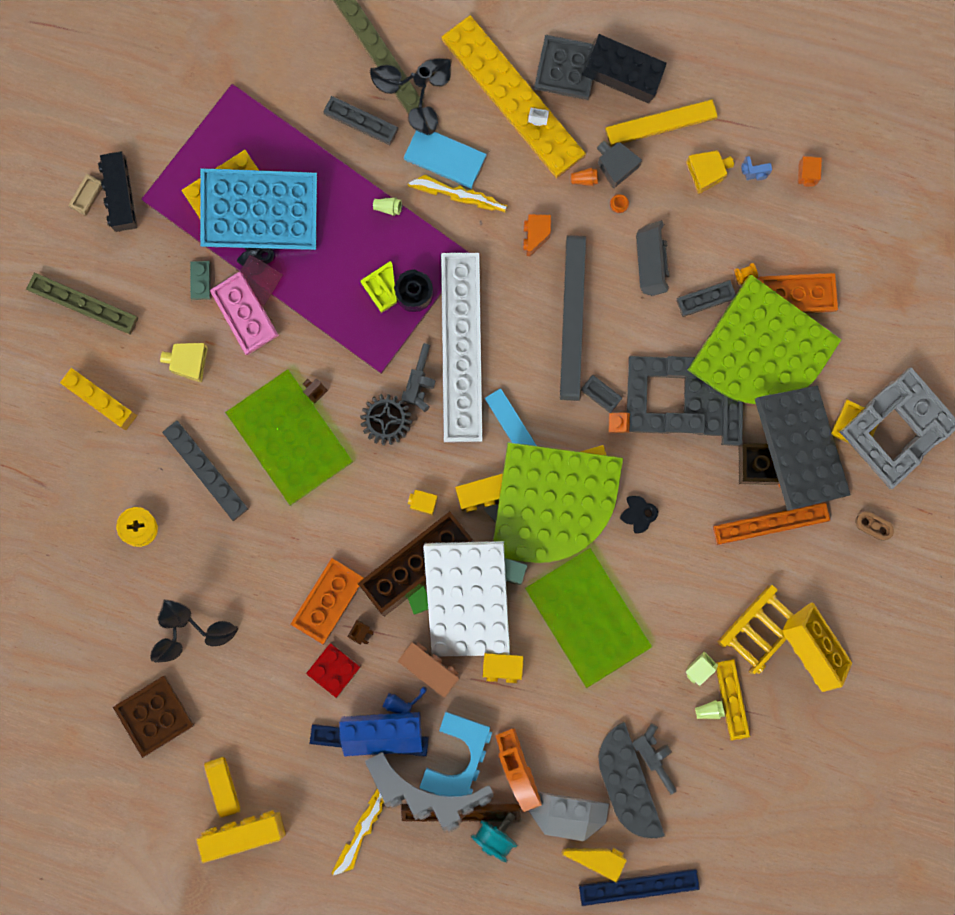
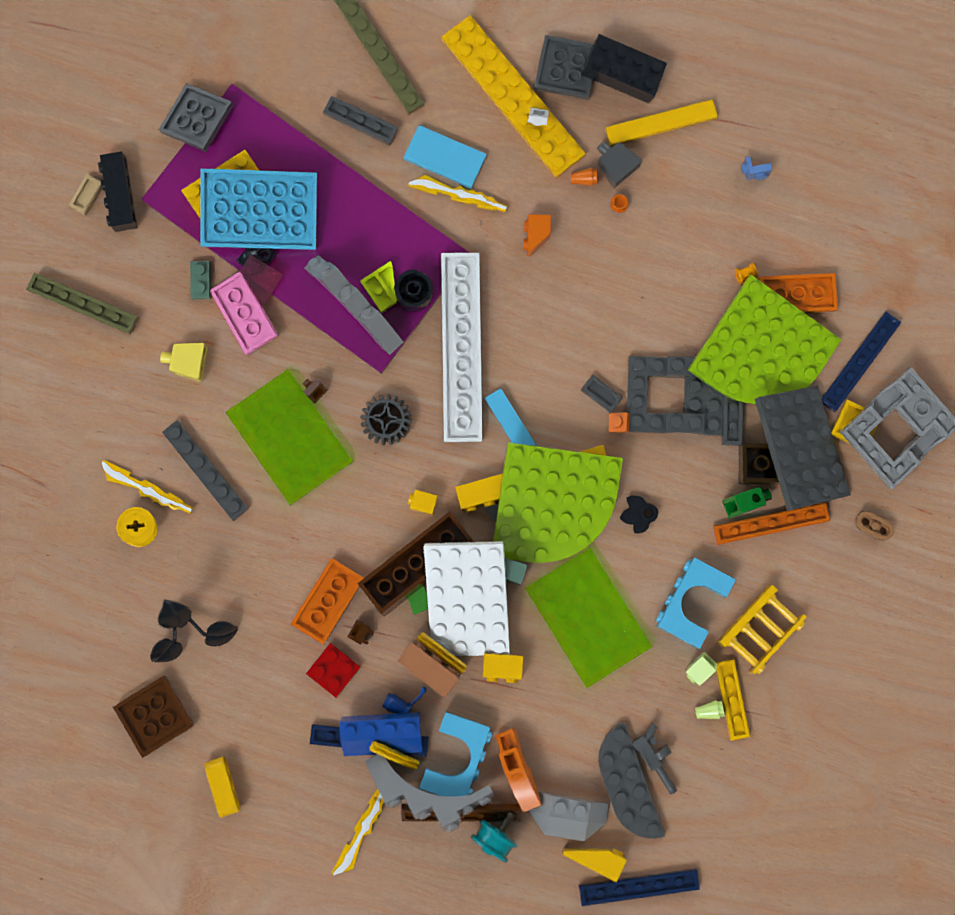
(98, 399): yellow brick -> none
(147, 489): none -> yellow sword
(196, 117): none -> dark grey plate
(240, 837): yellow brick -> none
(355, 303): none -> light grey arch
(388, 205): yellowish green cone -> none
(394, 755): none -> yellow axle
(417, 381): dark grey piece -> none
(436, 71): black plant -> none
(441, 652): none -> yellow axle
(572, 318): dark grey beam -> none
(652, 259): dark grey piece -> none
(672, 619): none -> medium azure arch
(706, 298): dark grey plate -> none
(708, 169): yellow torso -> none
(746, 501): none -> green torso
(809, 171): orange brick -> none
(817, 648): yellow slope -> none
(860, 361): none -> dark blue tile

